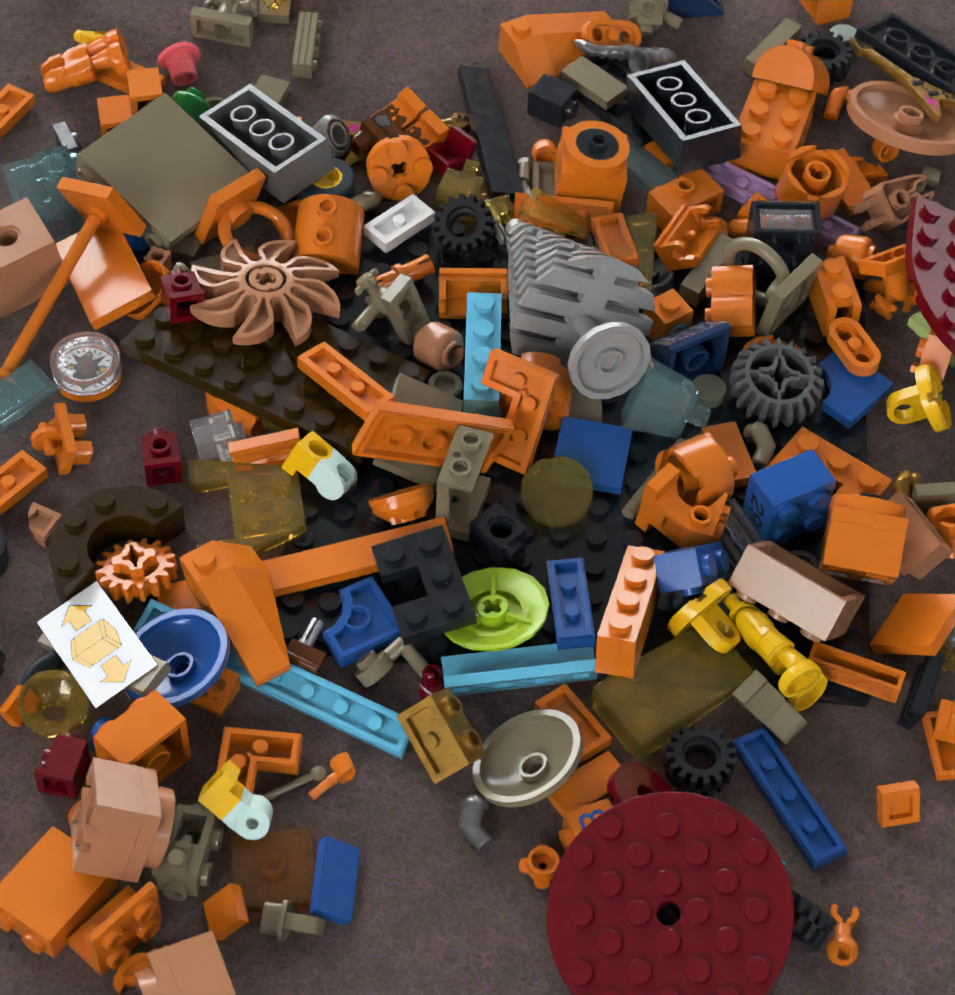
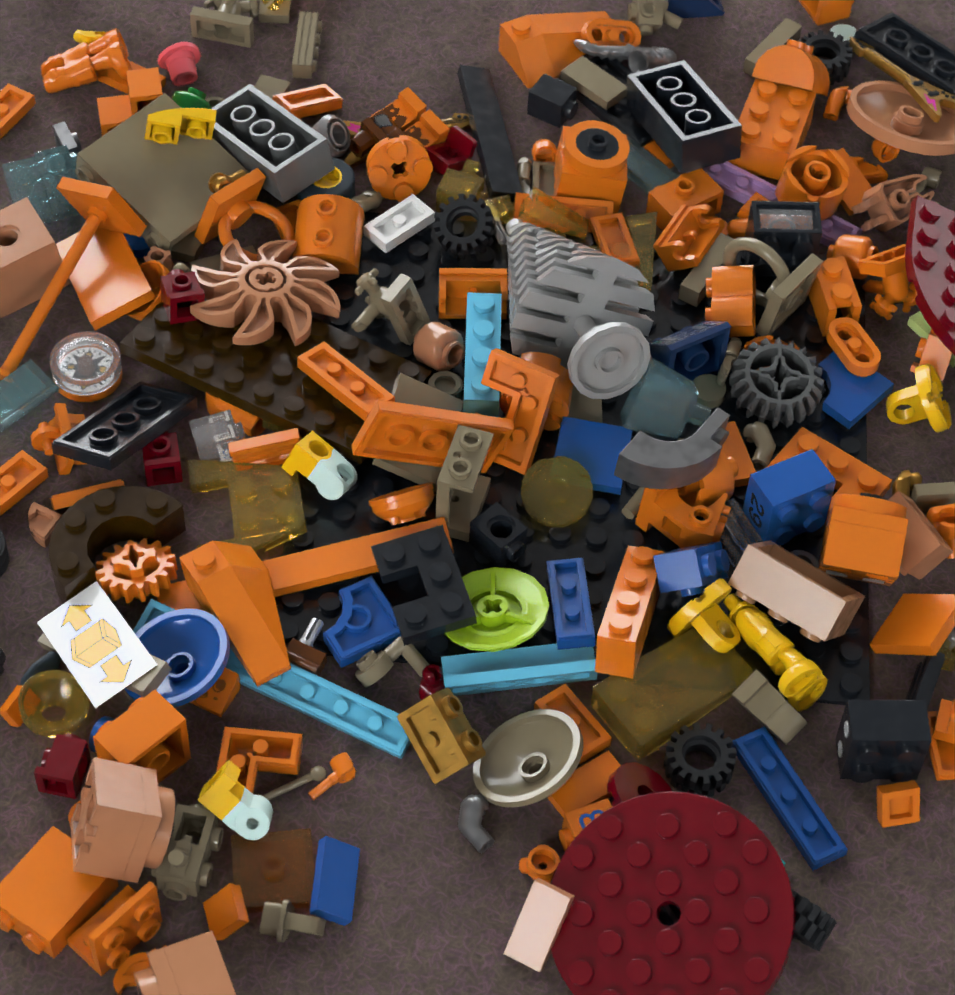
(70, 498): none -> orange tile
(124, 425): none -> black tile
(168, 124): none -> yellow slope
(219, 180): none -> pearl gold arm
(310, 101): none -> orange tile
(415, 269): orange pin -> none
(538, 924): none -> tile
(670, 314): orange brick -> none
(673, 463): none -> flat silver arch
(732, 353): none -> dark tan piece
(842, 944): orange arm -> none
(858, 672): orange piece -> none
(883, 740): none -> black piece

